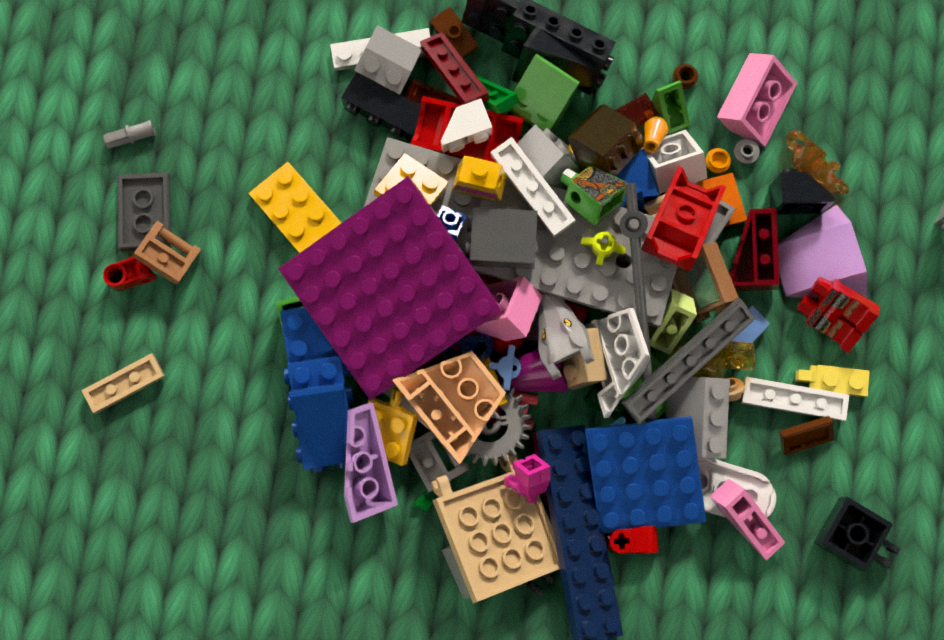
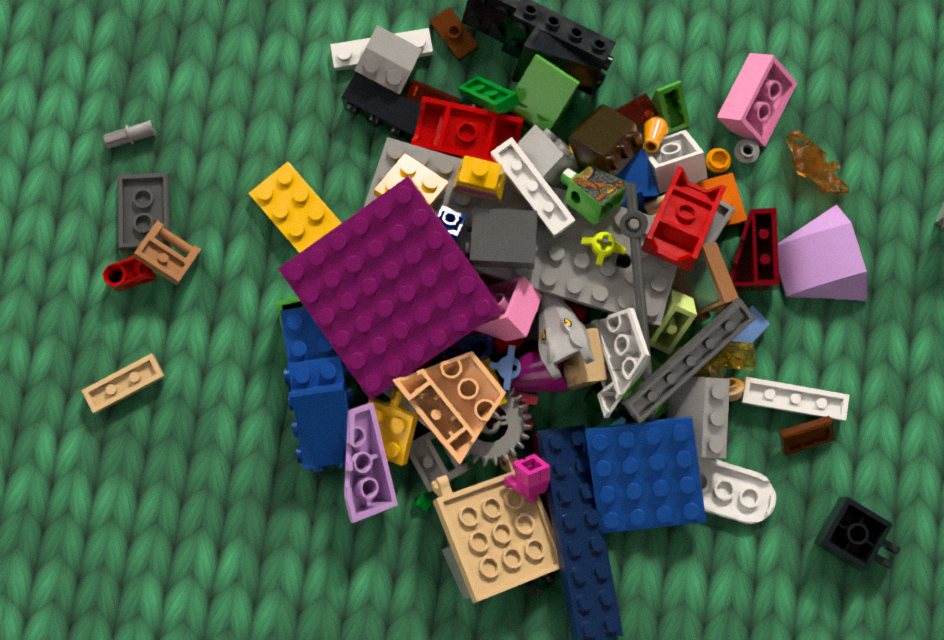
(453, 69): dark red plate -> none
(467, 125): white slope -> none
(637, 540): red piece -> none
(688, 70): reddish brown plate -> none
(747, 518): bright pink slope -> none
(798, 194): black slope -> none
(835, 379): light yellow hinge -> none
(838, 312): red hips -> none

